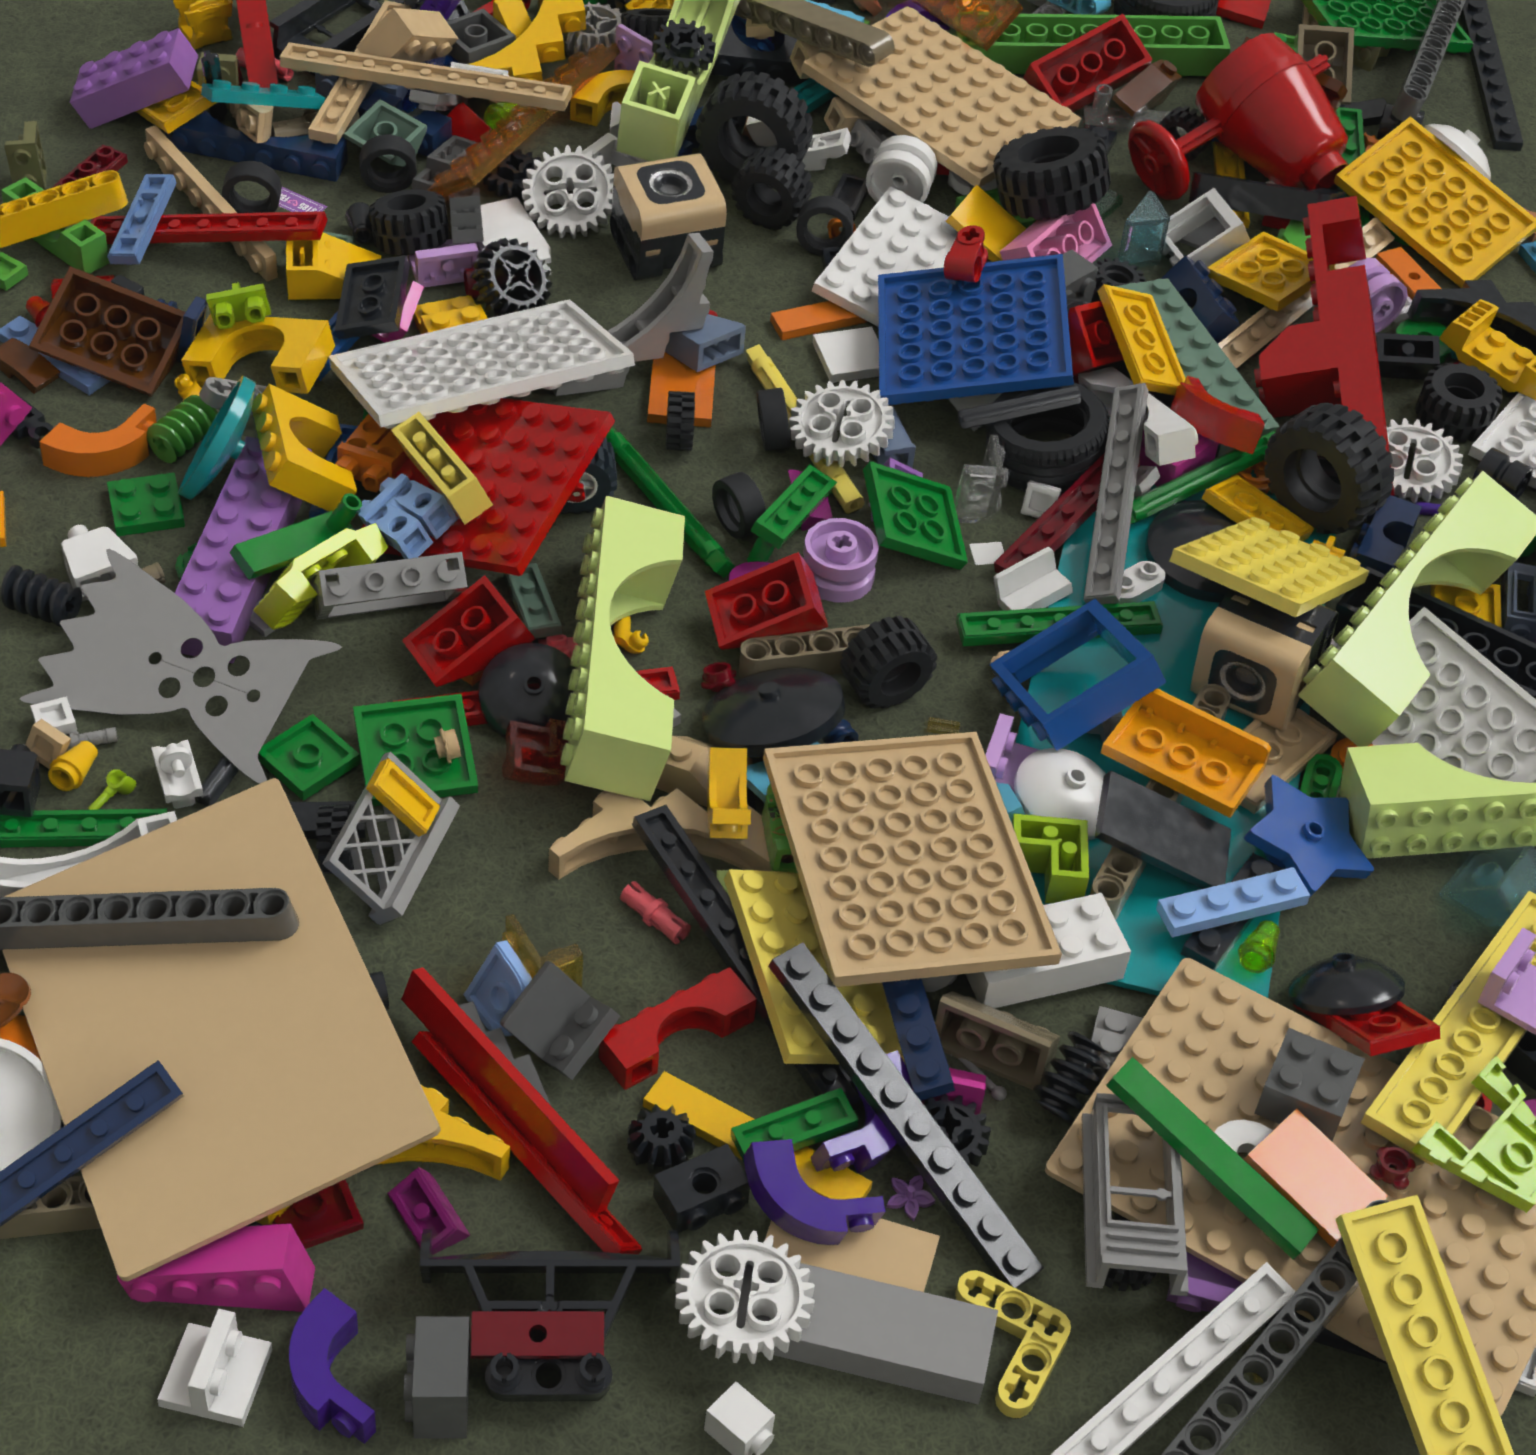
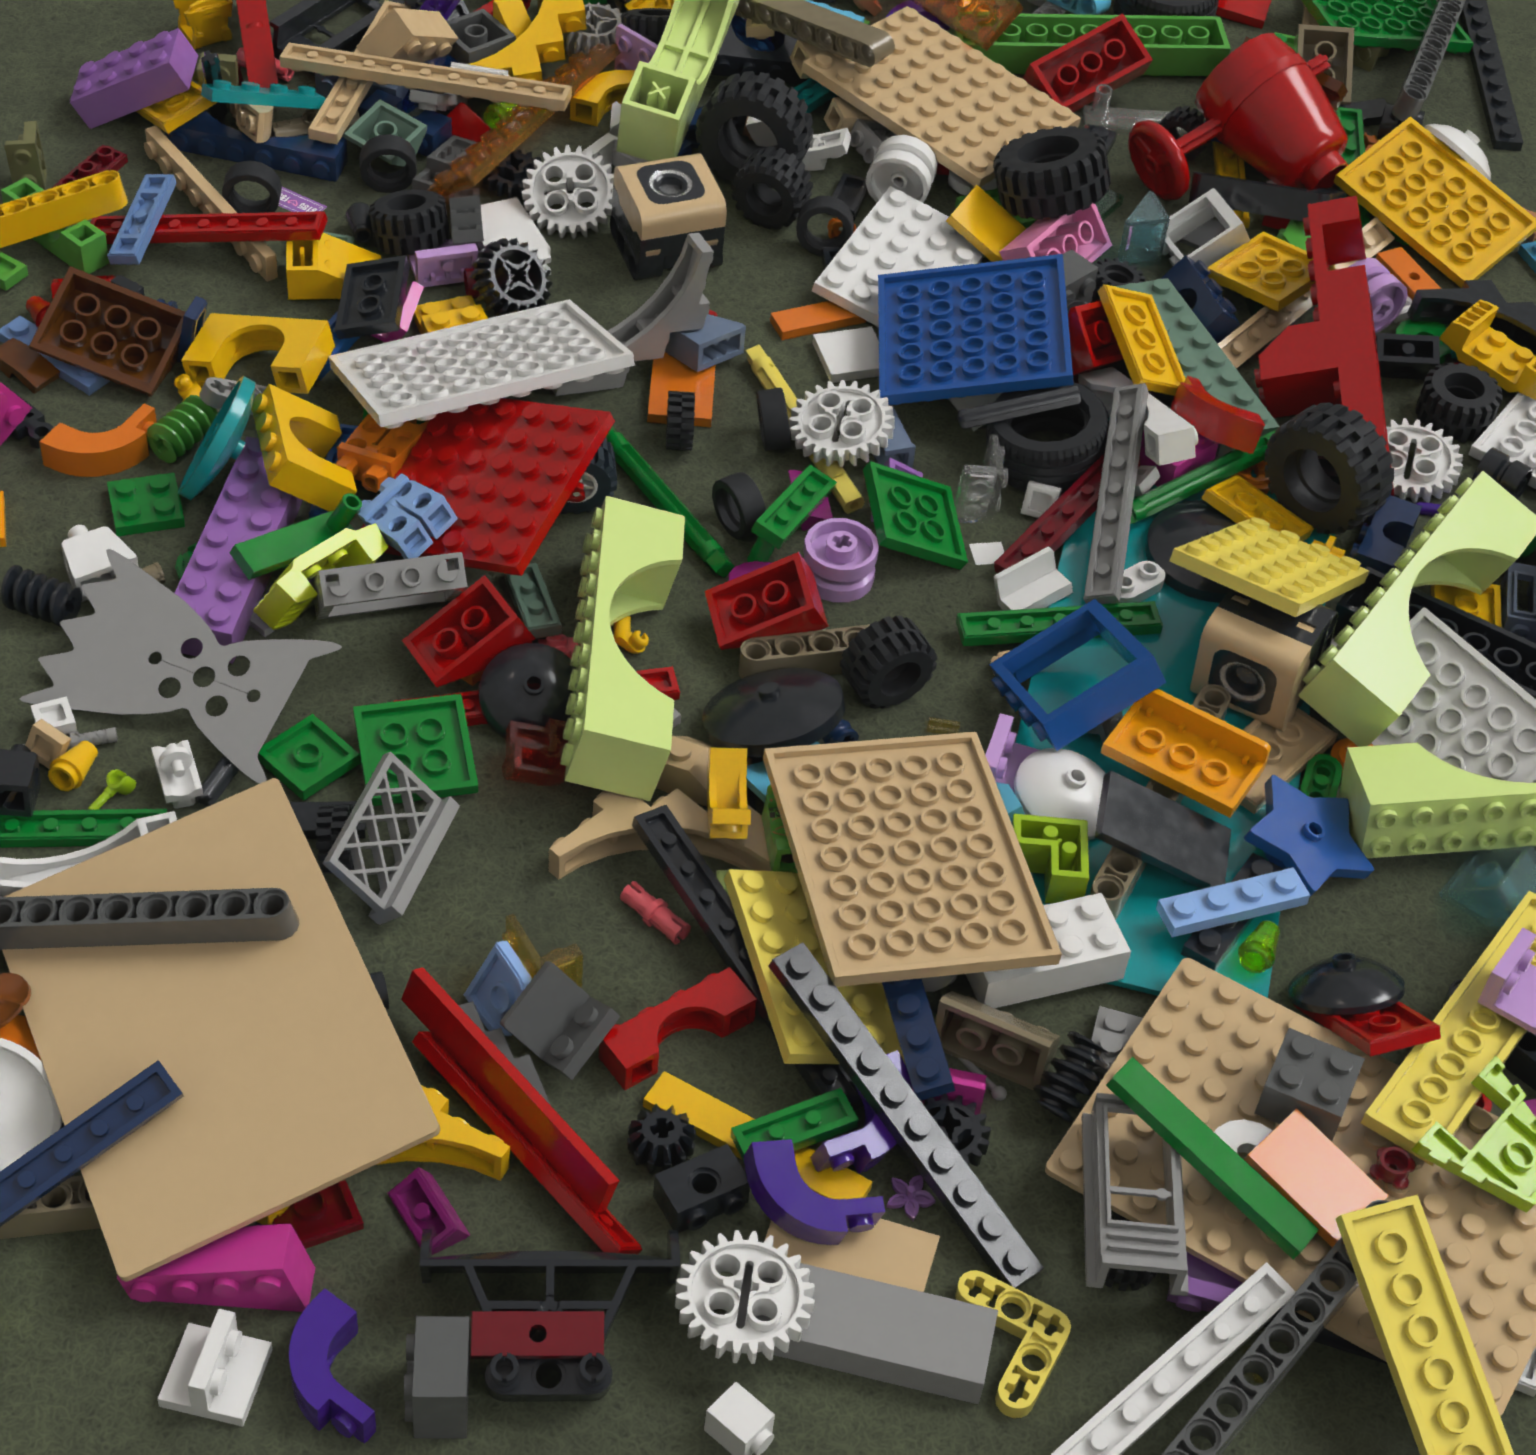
(238, 304): lime hips -> none
(403, 797): yellow tile -> none
(442, 467): light yellow brick -> none
(447, 745): tan plate -> none
(683, 47): black gear -> none
(718, 676): dark red plate -> none
(966, 255): red piece -> none
(1148, 88): reddish brown slope -> none

